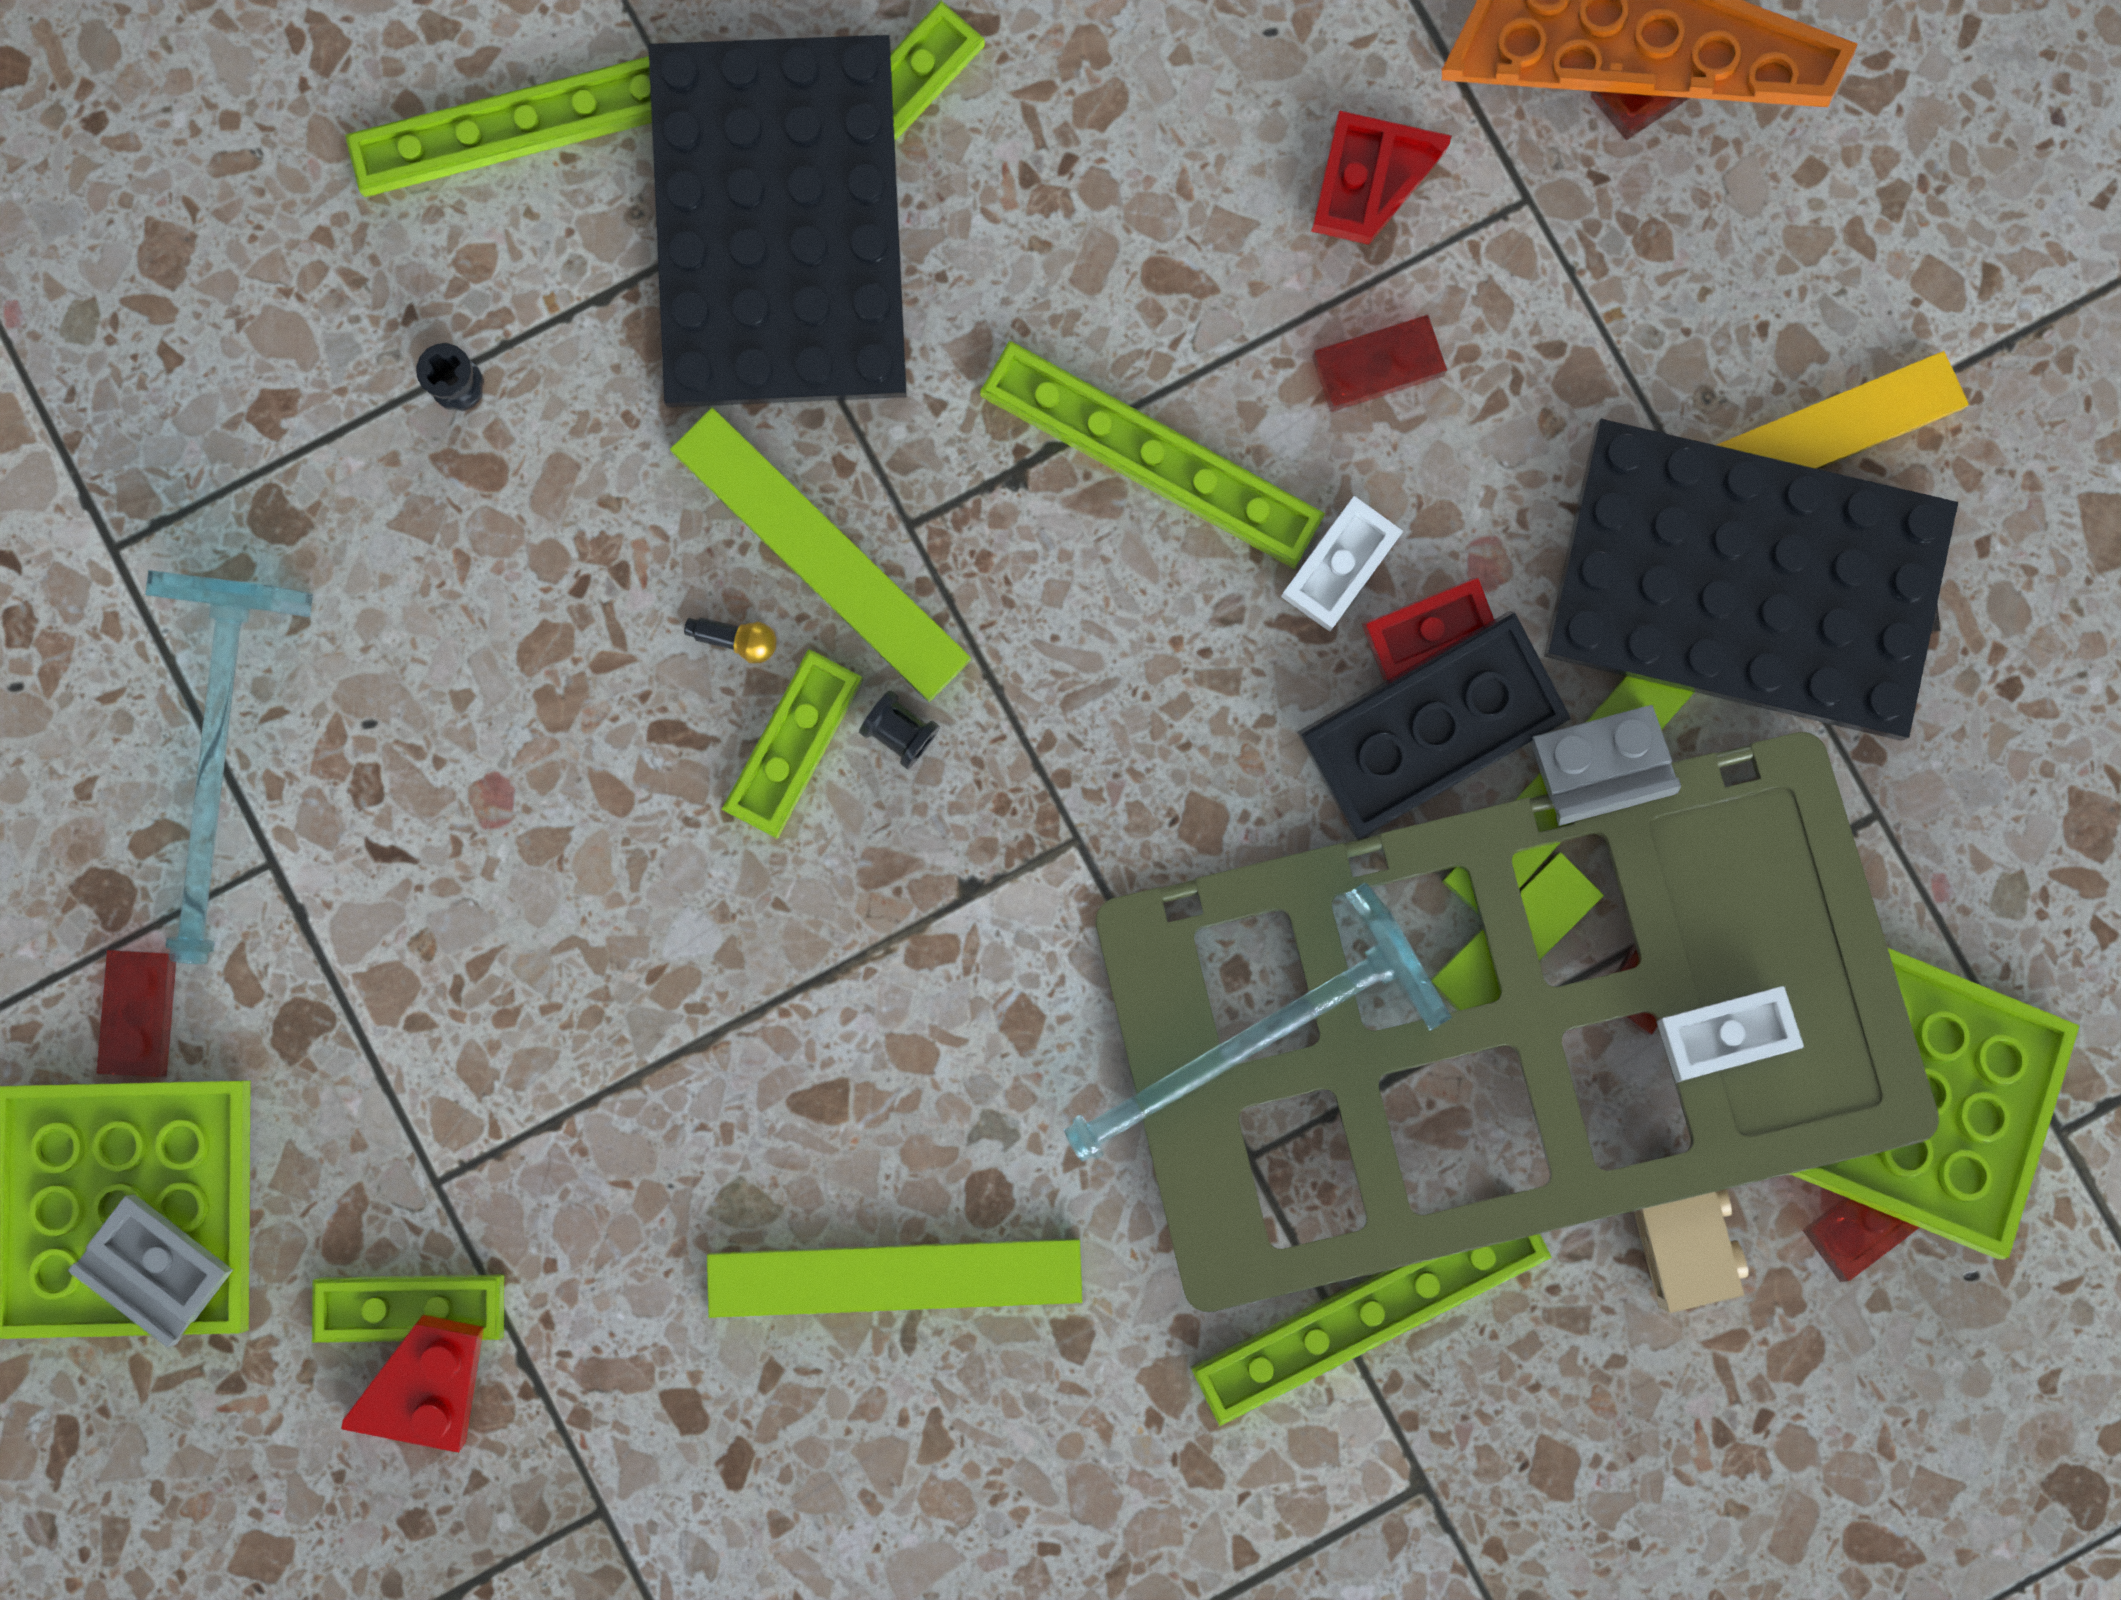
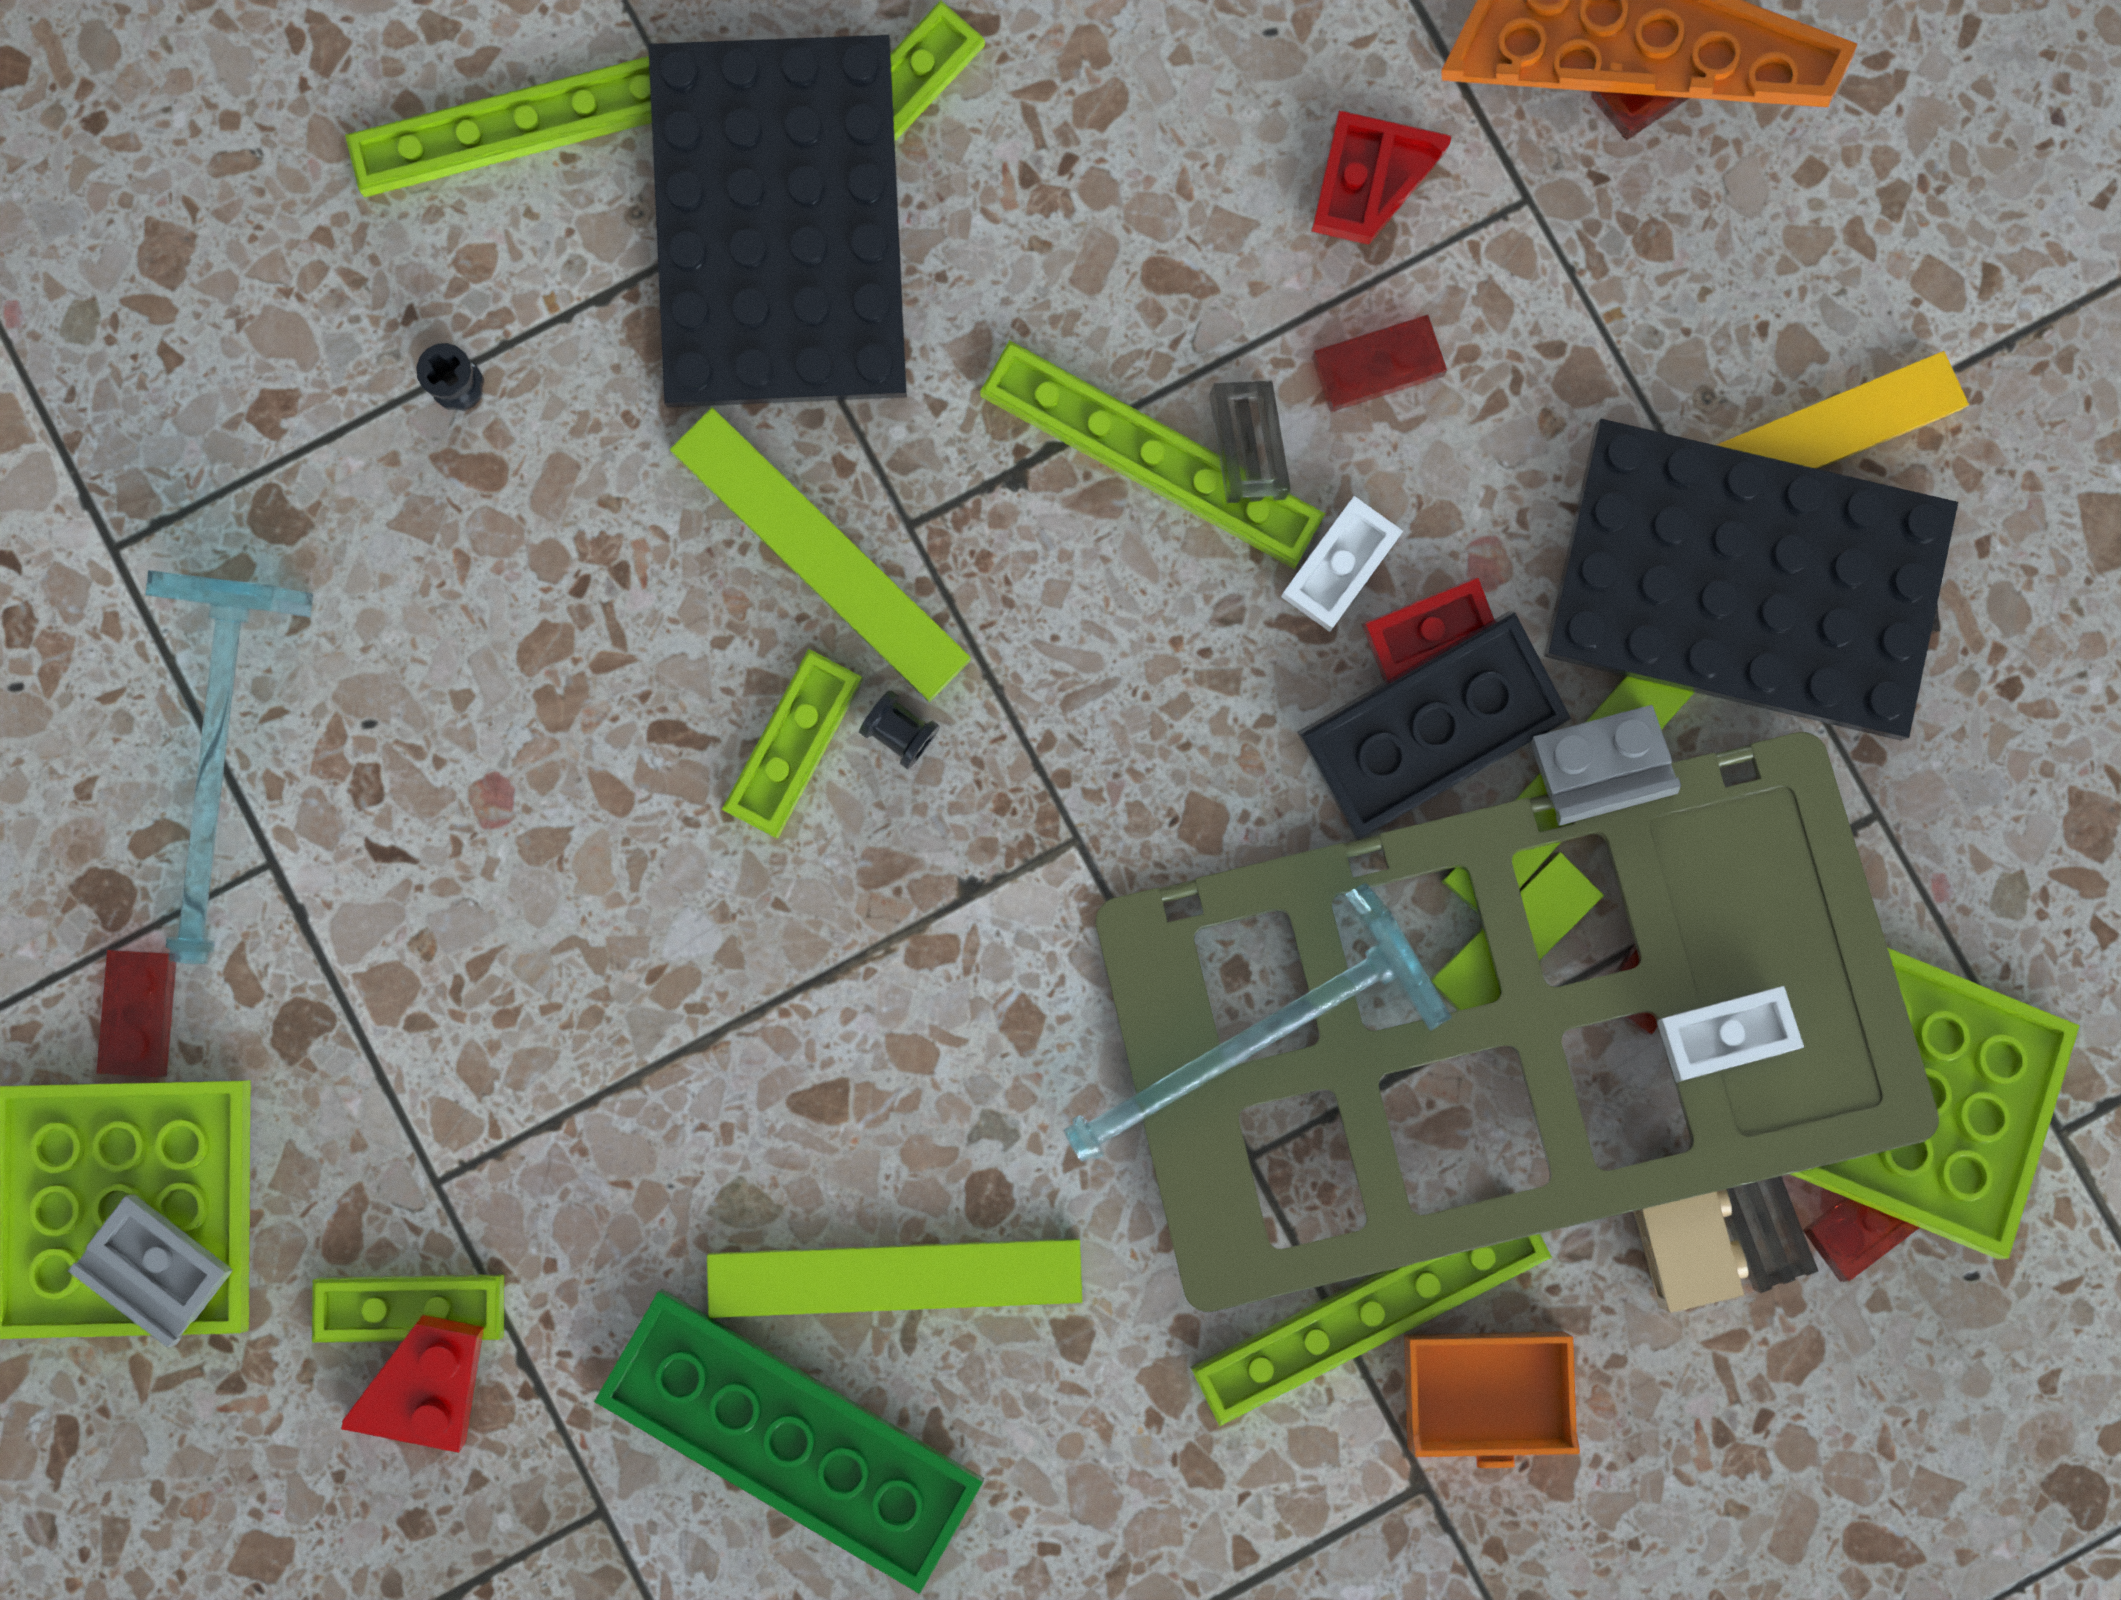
(751, 641): piece -> none
(789, 1440): none -> green plate
(1254, 487): none -> clear smoke tile
(1490, 1395): none -> orange container
(1783, 1272): none -> clear smoke tile

